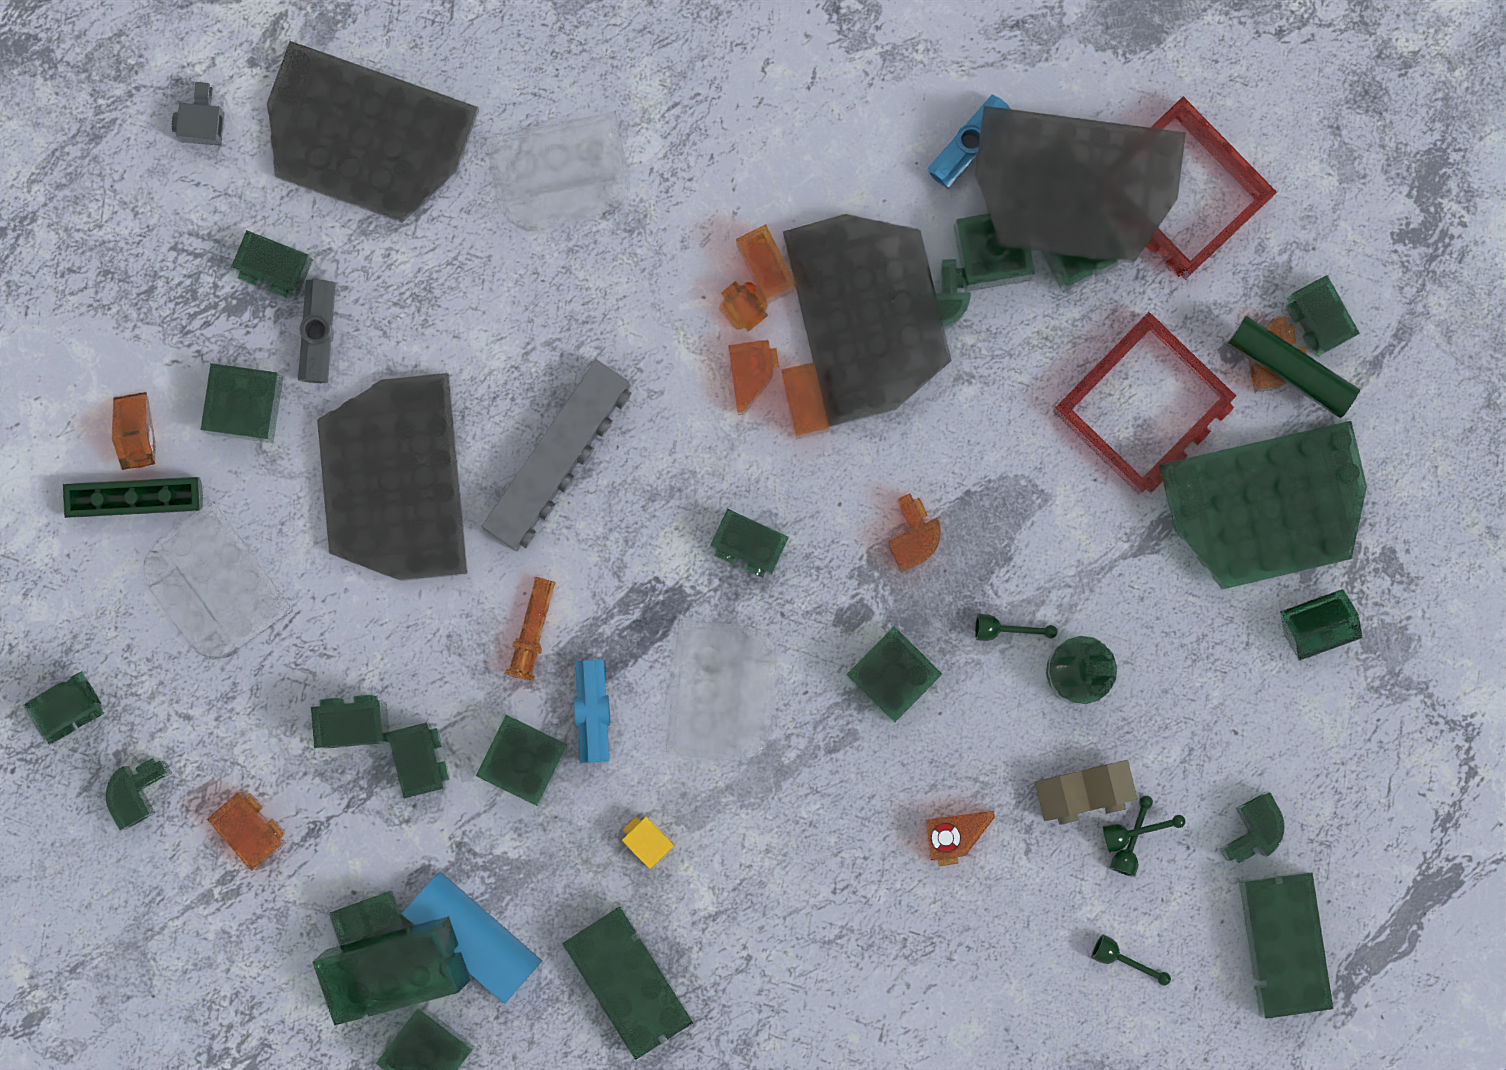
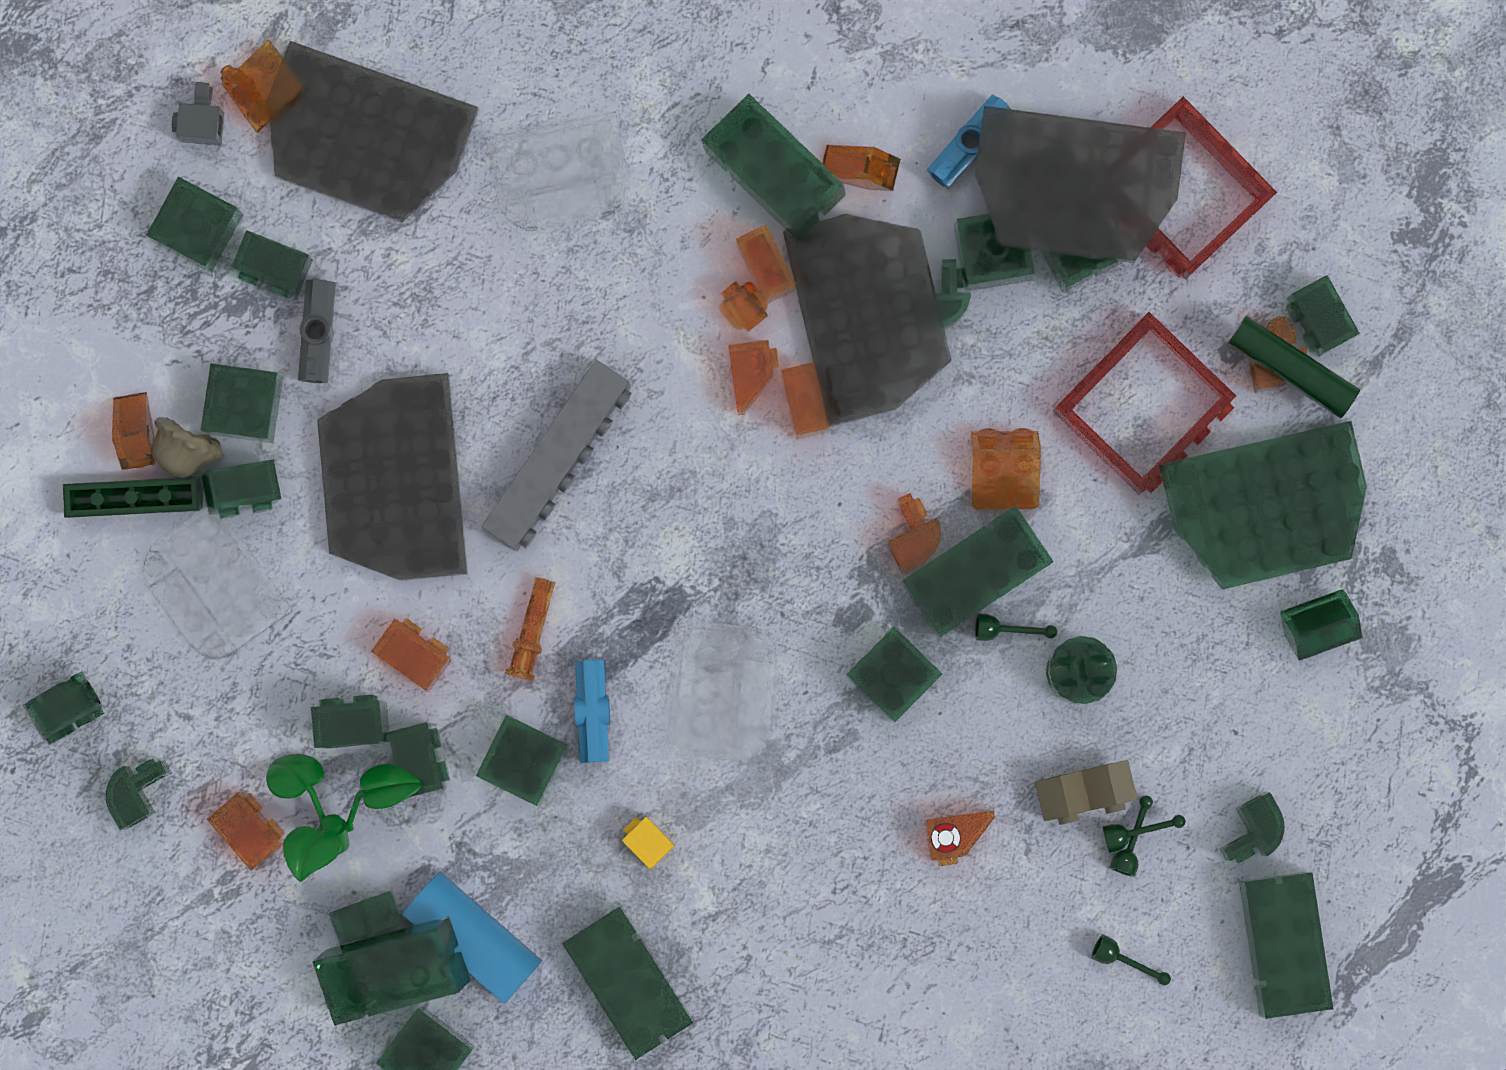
(181, 451): none -> dark tan hair
(194, 224): none -> clear green brick
(241, 488): none -> clear green brick
(261, 85): none -> clear orange hinge
(313, 849): none -> green plant
(412, 654): none -> clear orange brick
(748, 543): clear green brick -> none
(773, 167): none -> clear green piece
(862, 166): none -> clear orange slope
(977, 572): none -> clear green piece
(1005, 469): none -> clear orange bracket

